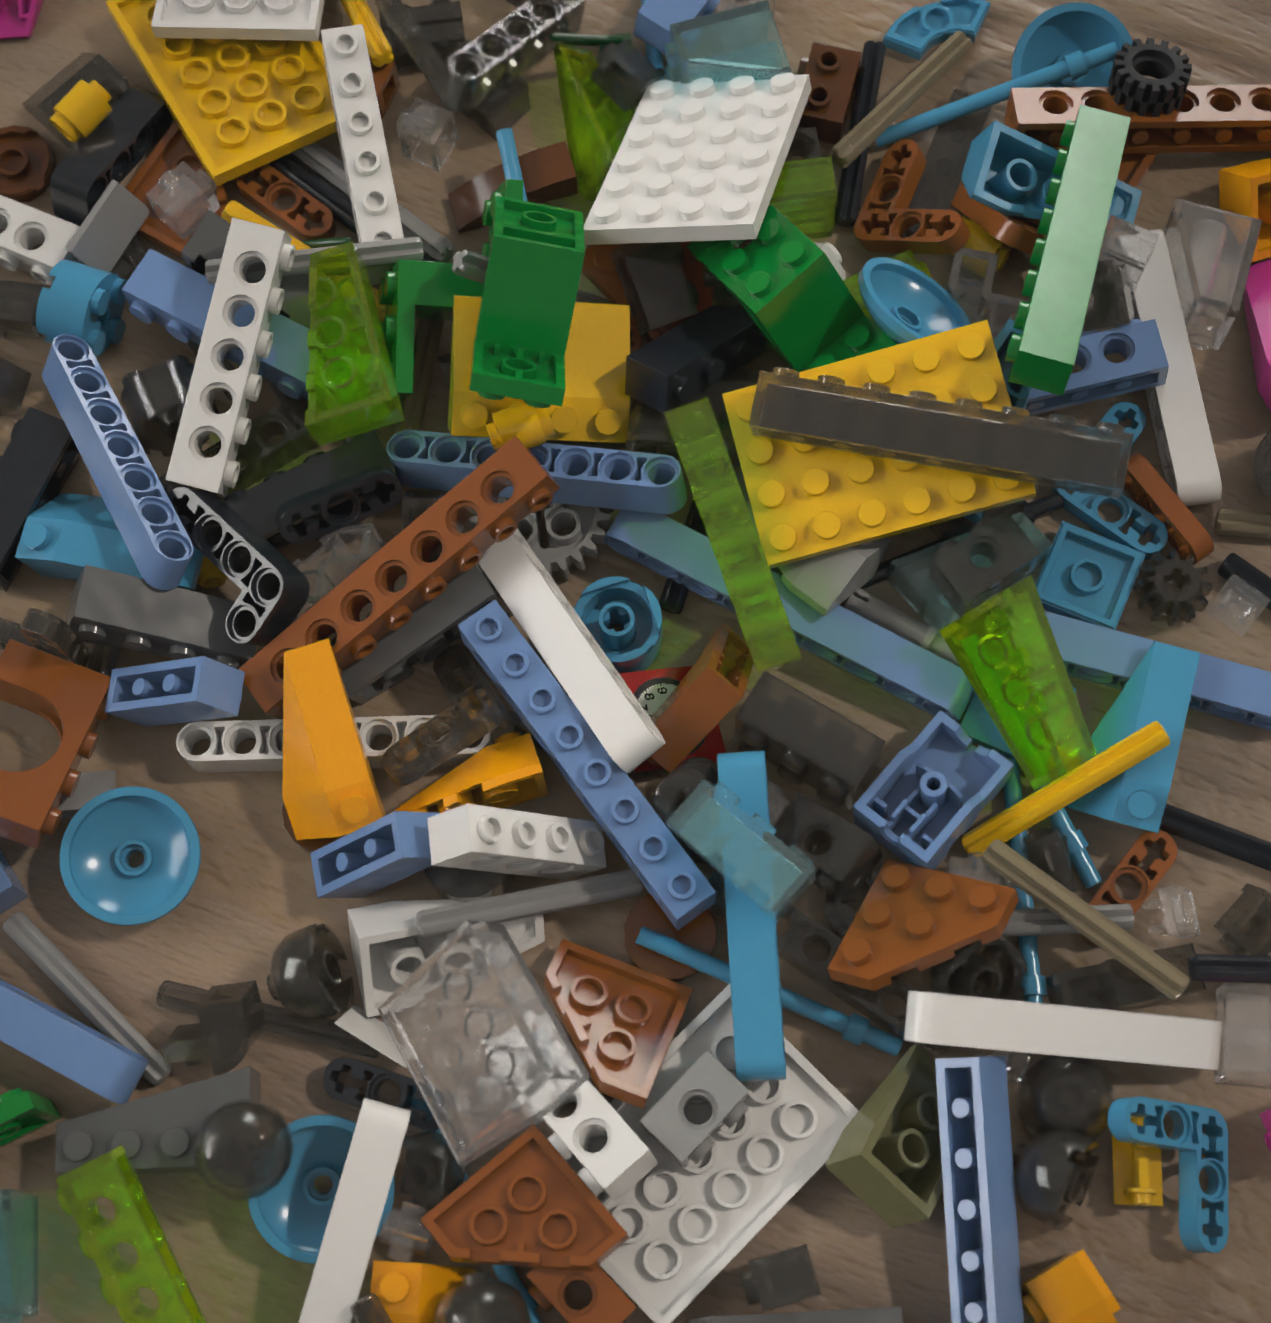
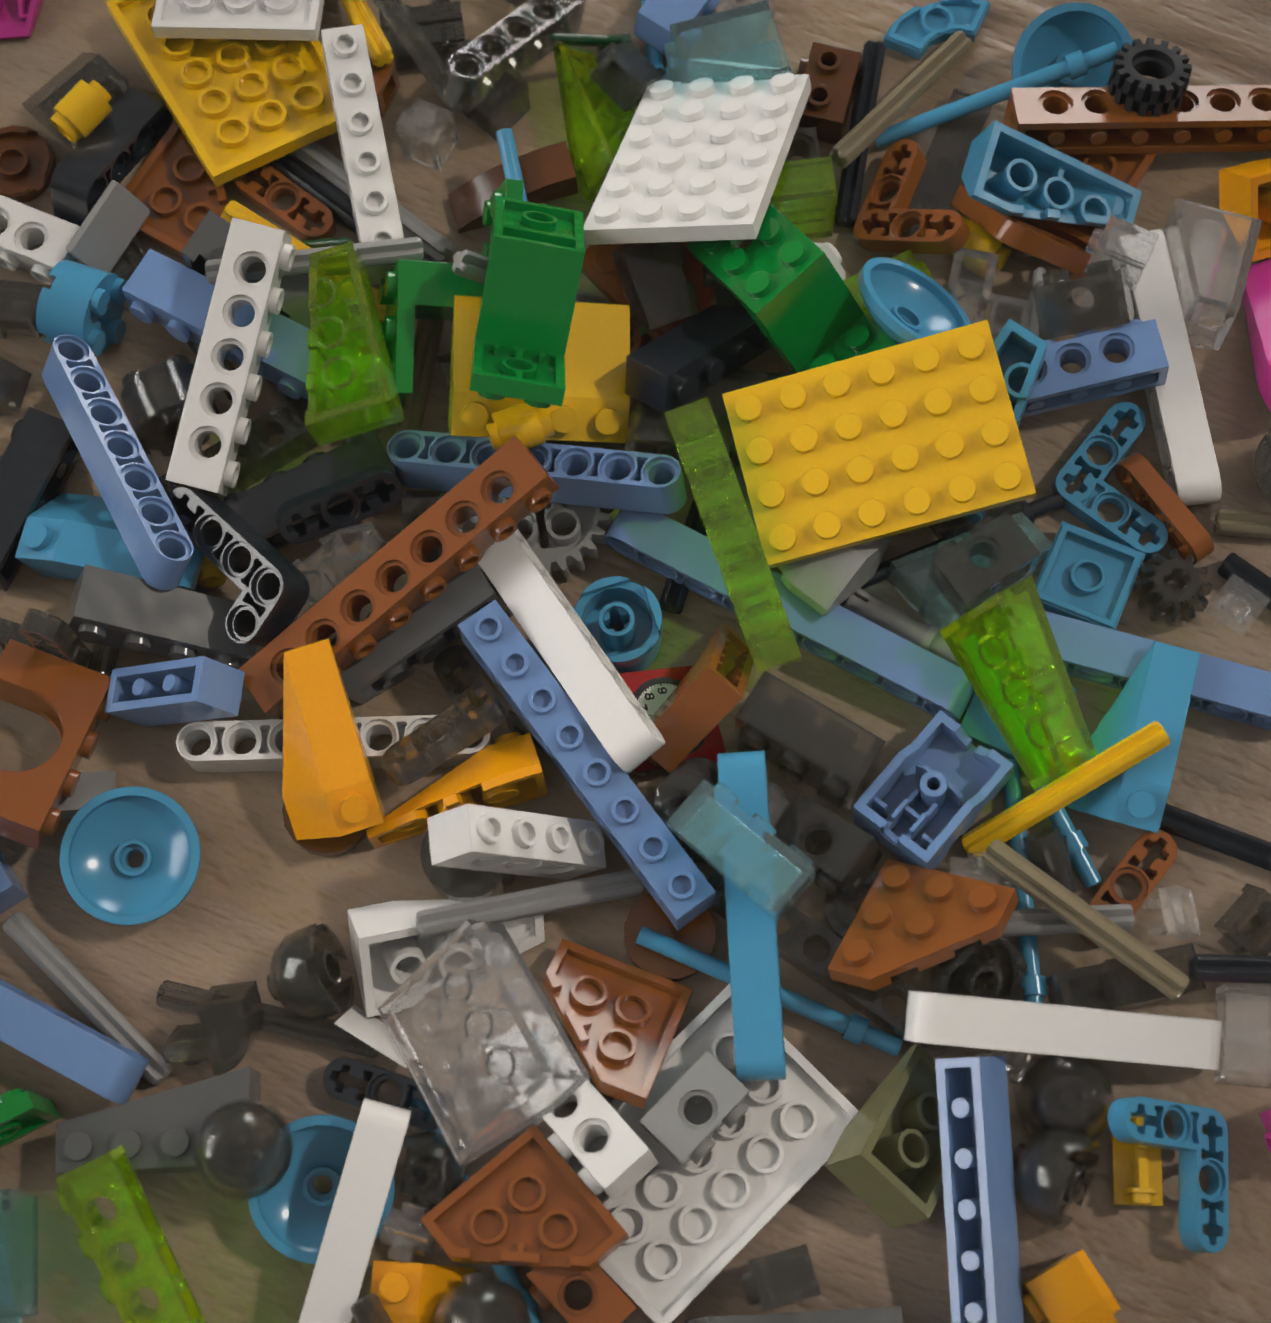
(183, 198): clear brick -> none
(373, 856): medium blue brick -> none
(941, 433): clear smoke brick -> none
(1069, 252): brick -> none

